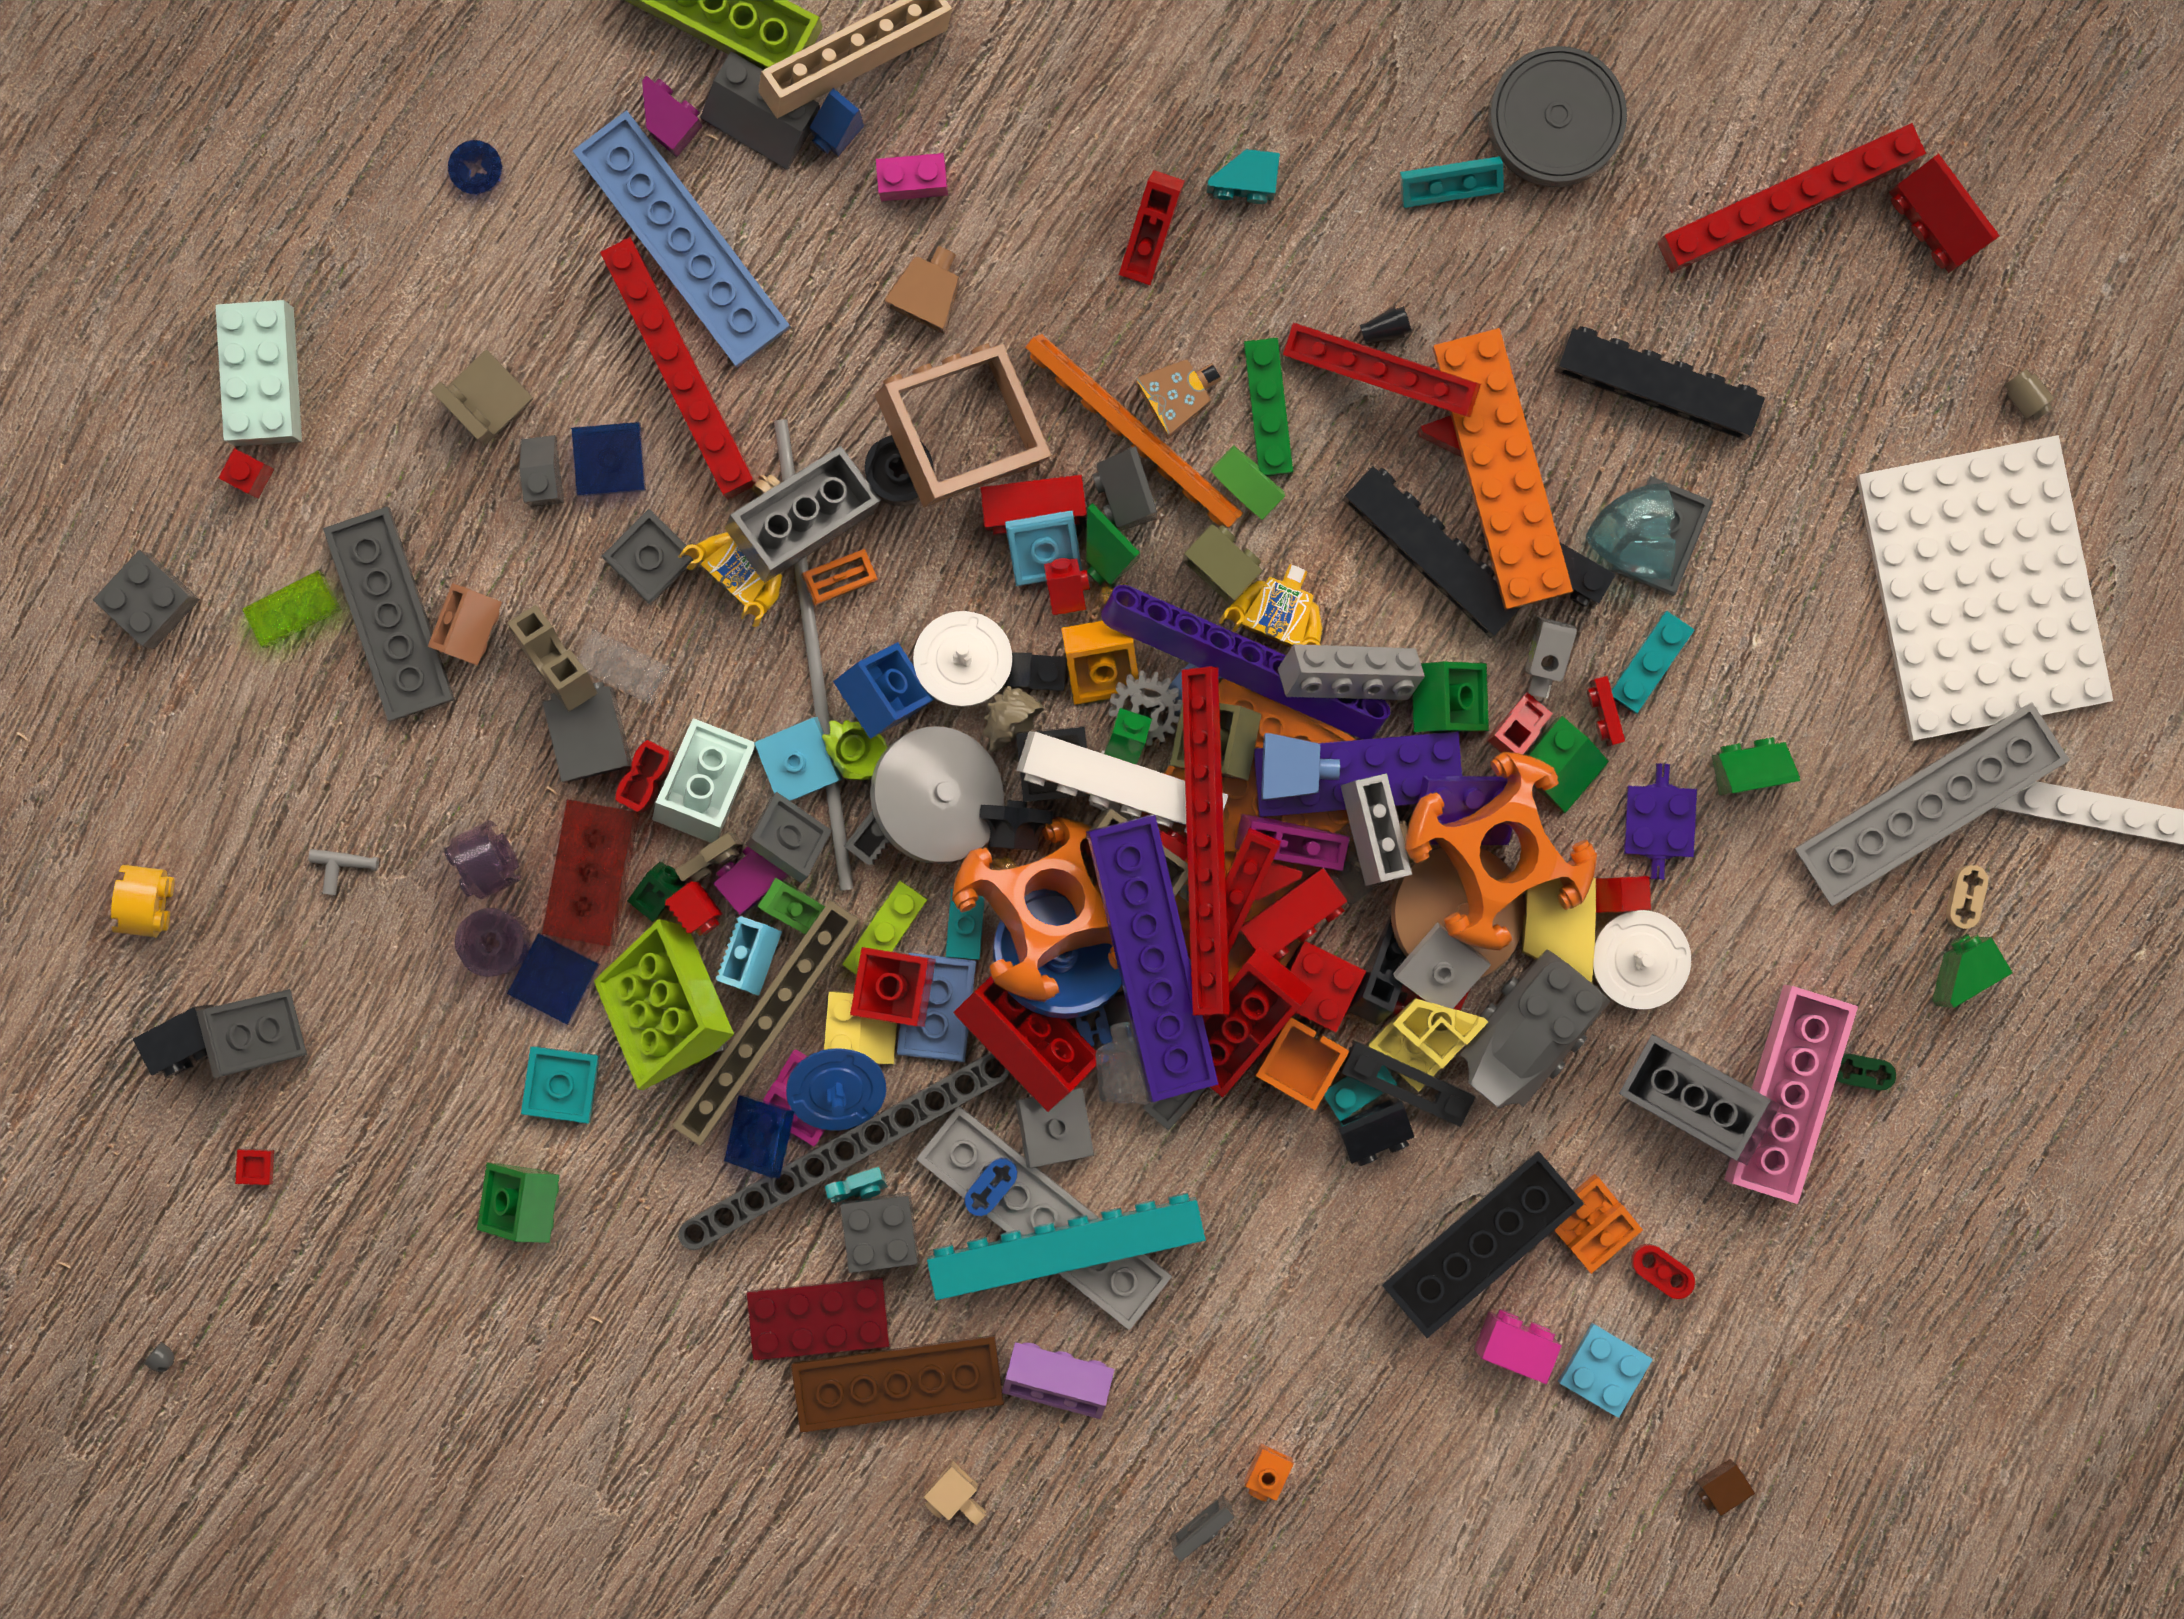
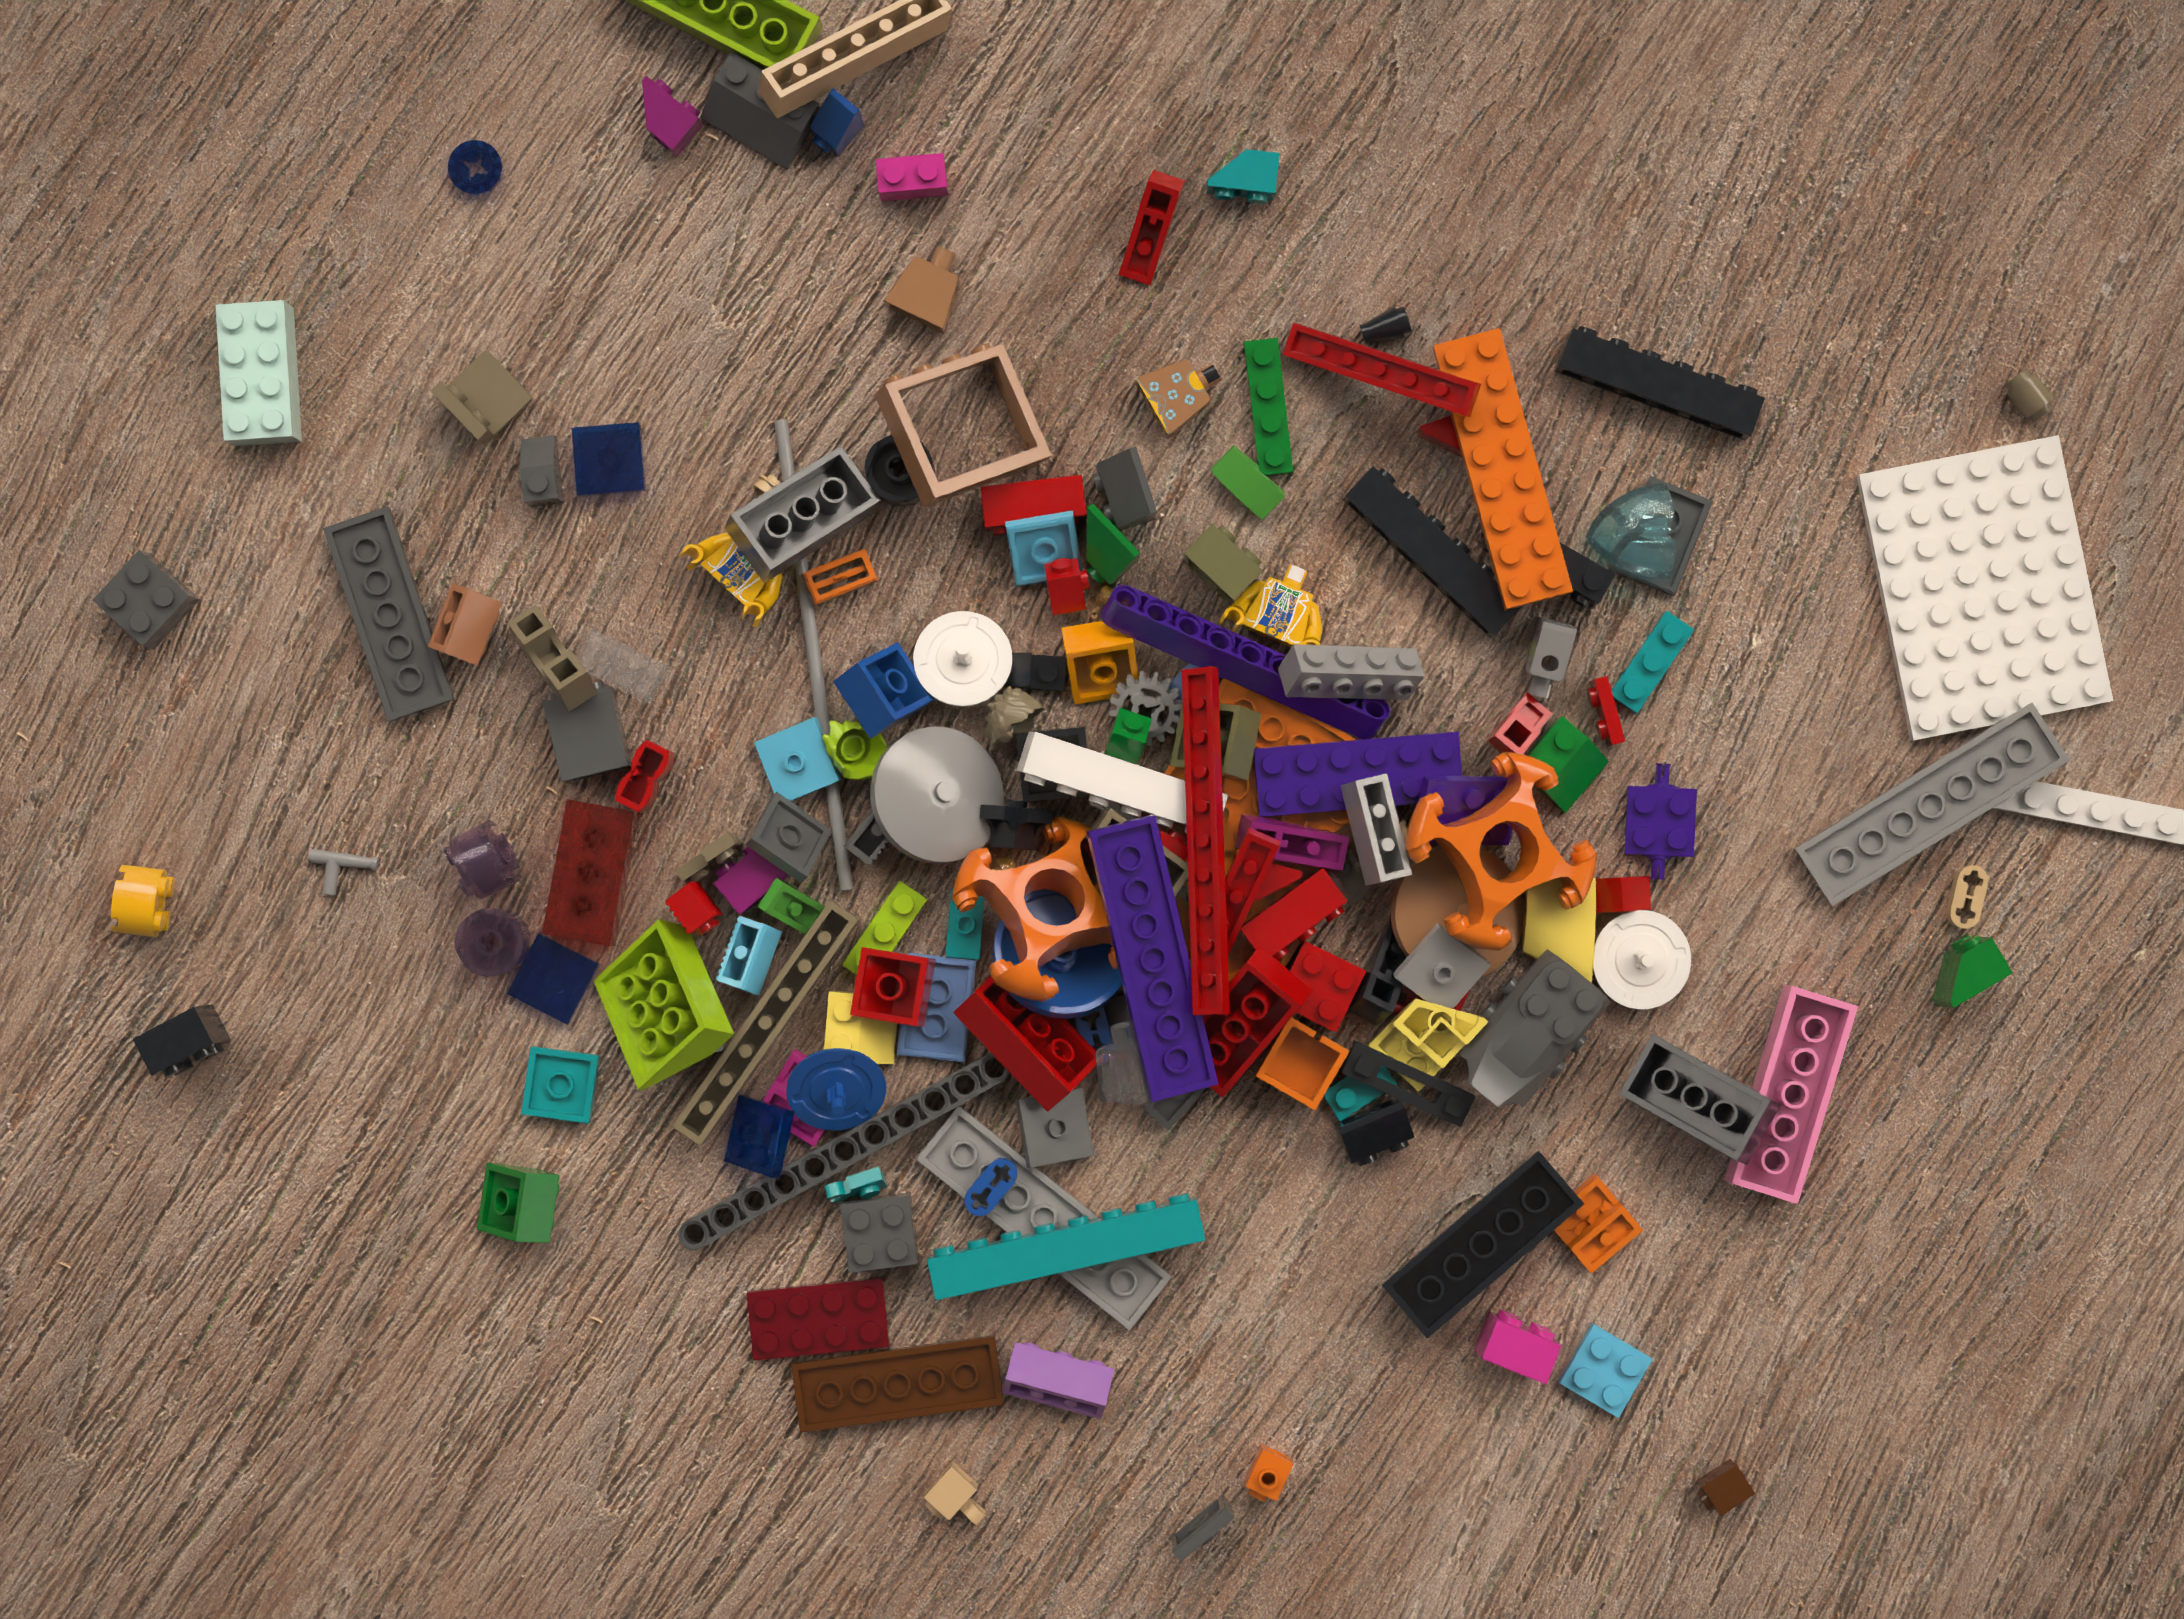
(160, 1358): dark grey hinge -> none
(246, 473): red brick -> none
(251, 1033): dark grey tile -> none
(254, 1166): red plate -> none
(291, 609): clear neon green piece -> none
(648, 556): dark grey plate -> none
(654, 890): dark green bracket -> none
(678, 368): red brick -> none
(681, 239): medium blue plate -> none
(703, 781): light aqua slope -> none
(1125, 423): orange plate -> none
(1293, 767): medium blue torso -> none
(1451, 698): green slope -> none
(1452, 182): teal plate -> none
(1557, 116): dark grey brick -> none
(1662, 1270): red plate -> none
(1754, 767): green slope -> none
(1791, 198): red brick -> none
(1861, 1079): dark green beam -> none
(1943, 214): red slope -> none

